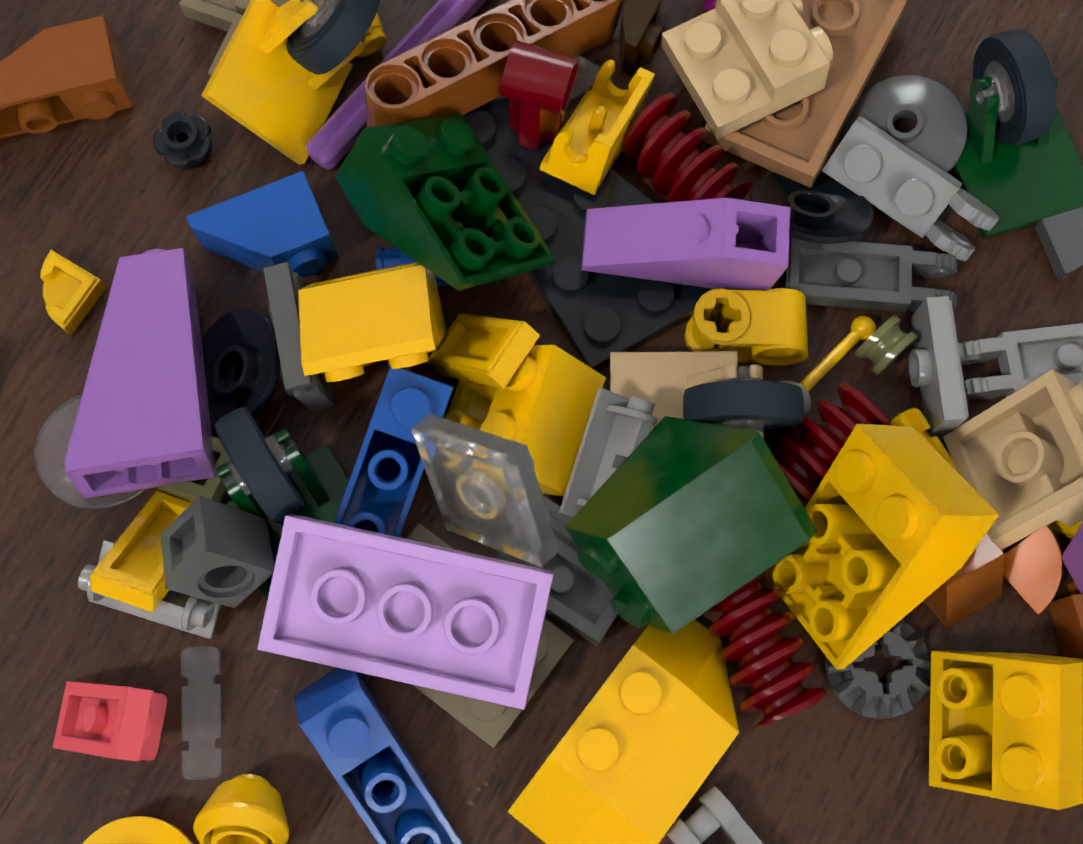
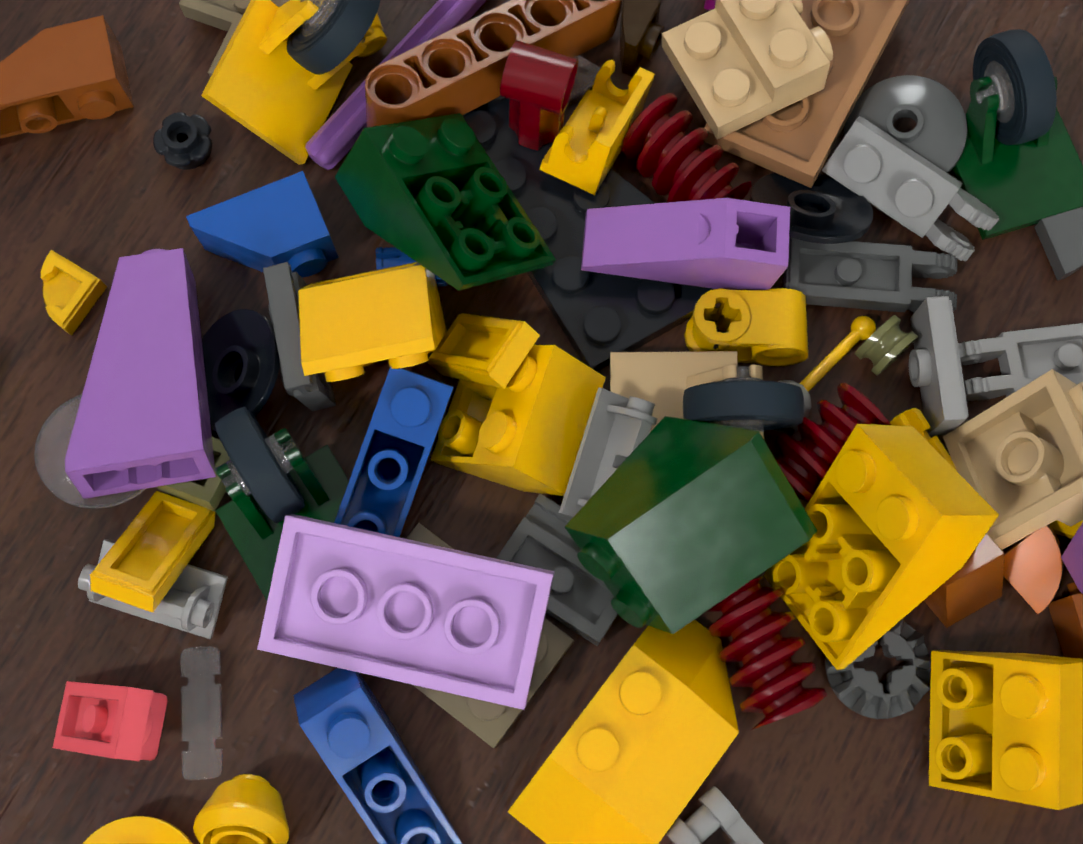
(216, 553): dark grey brick -> none
(486, 488): clear plate -> none

